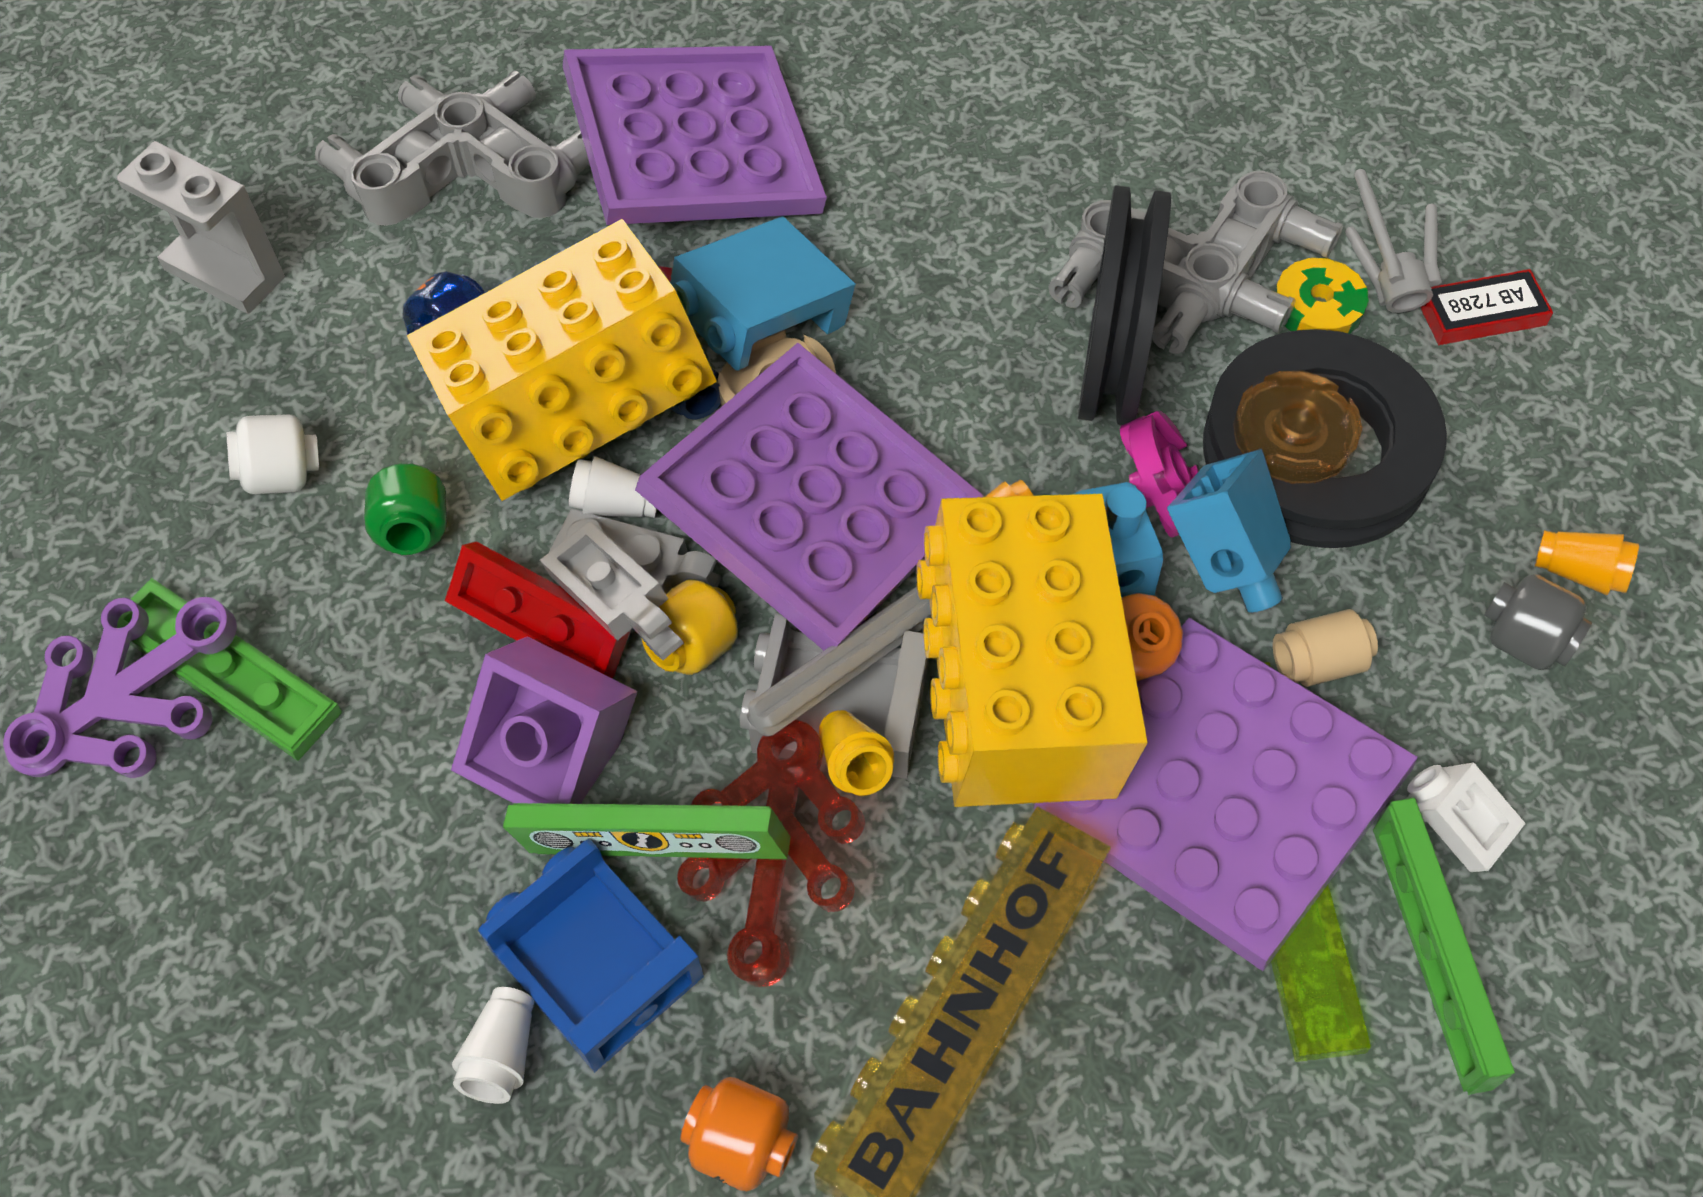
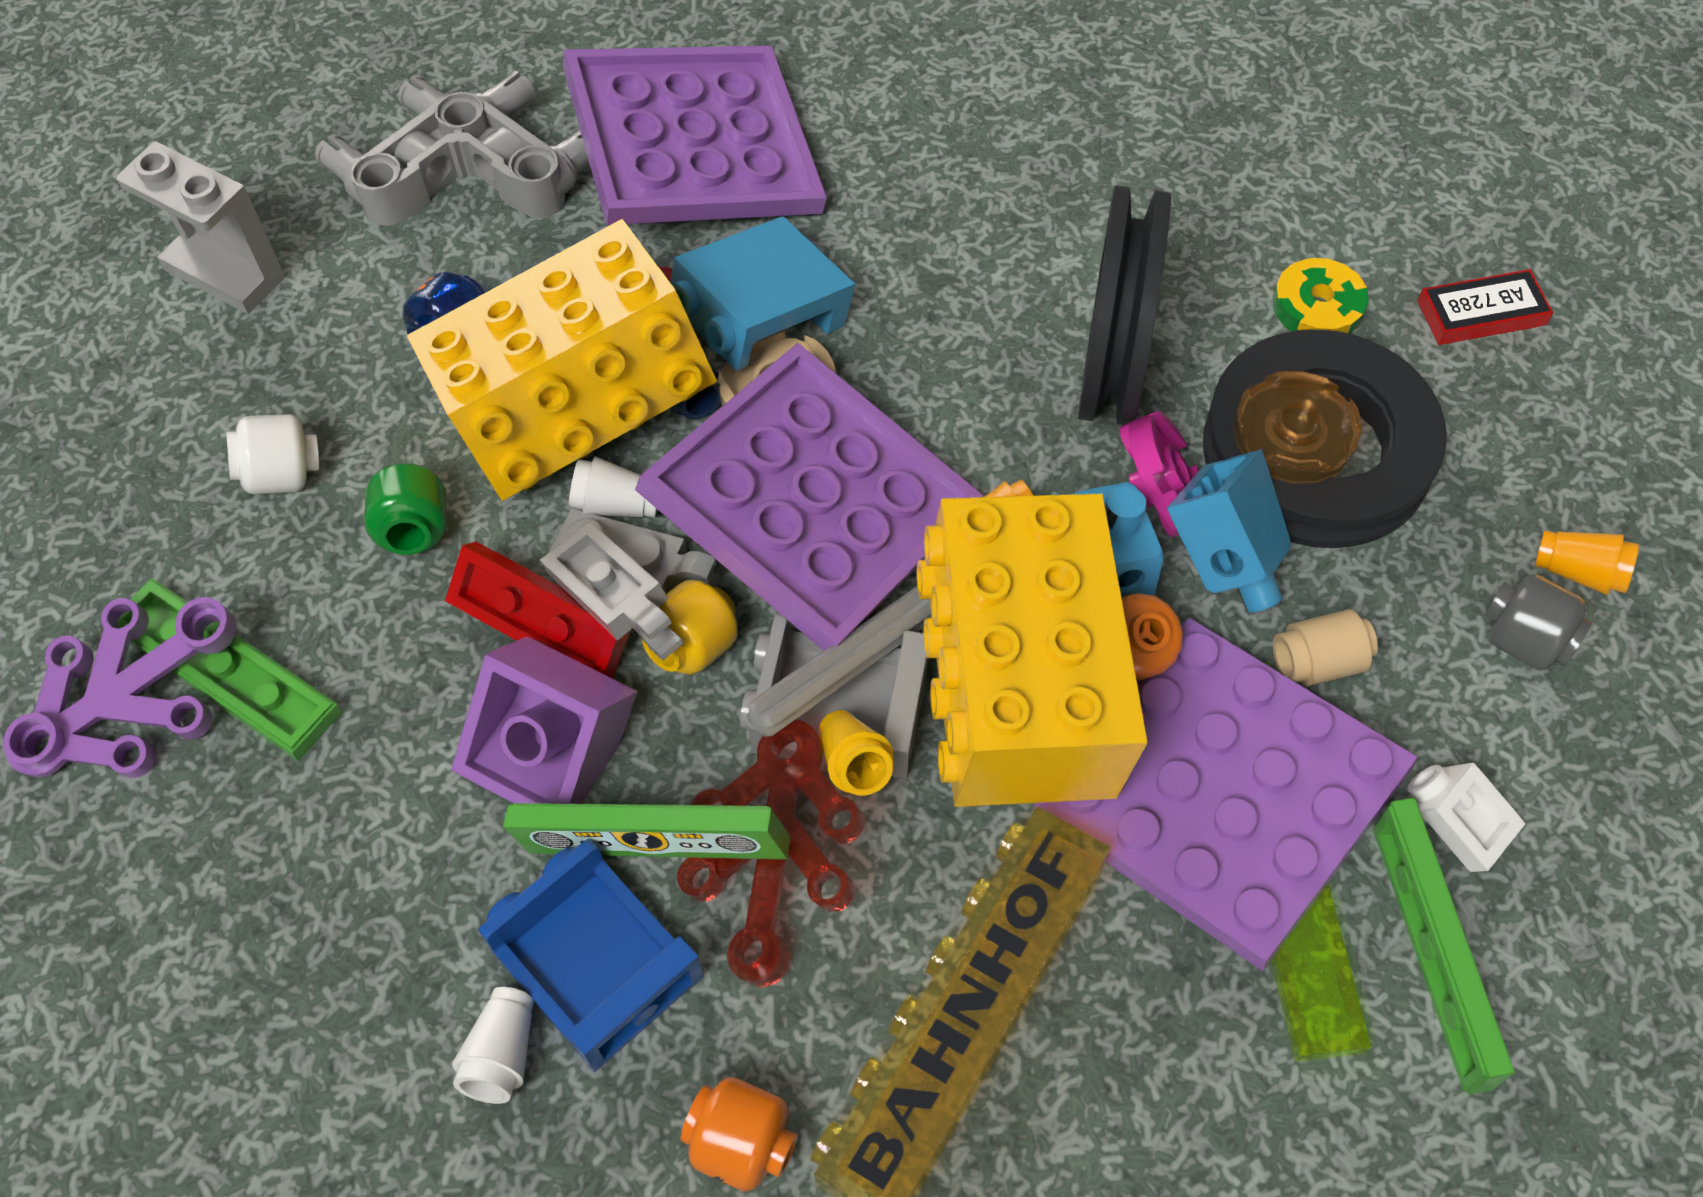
(1210, 271): light grey pin -> none
(1404, 280): light grey plant -> none

